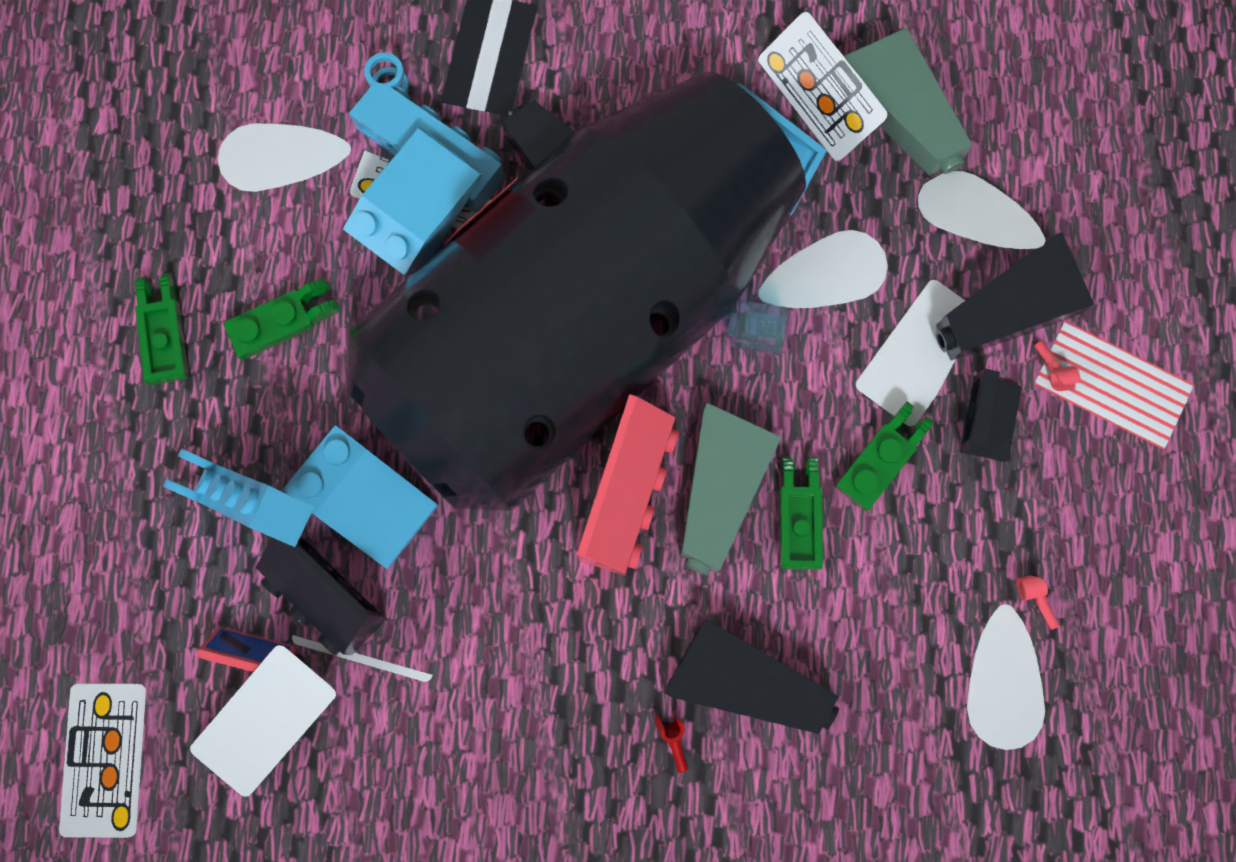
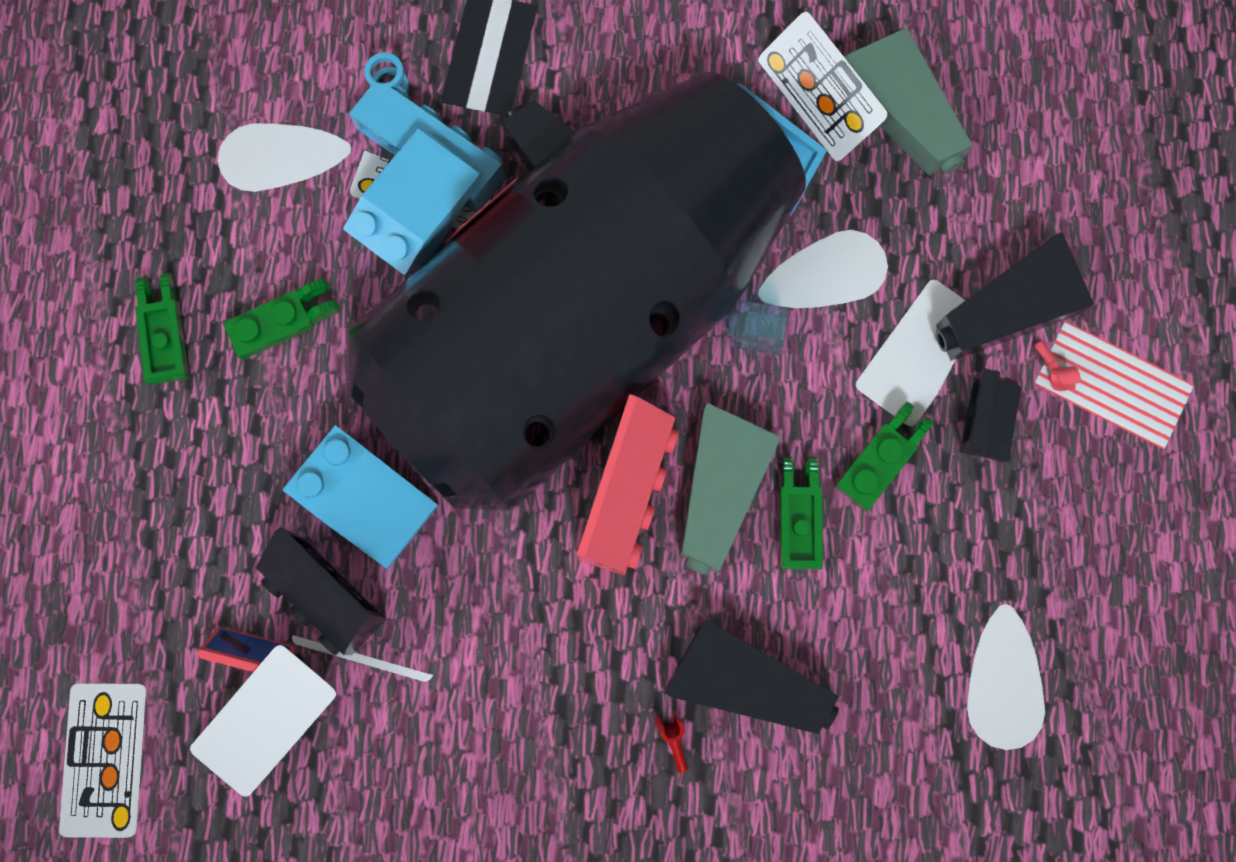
(246, 500): medium azure hinge -> none
(978, 212): white sticker -> none
(1035, 587): coral hand -> none

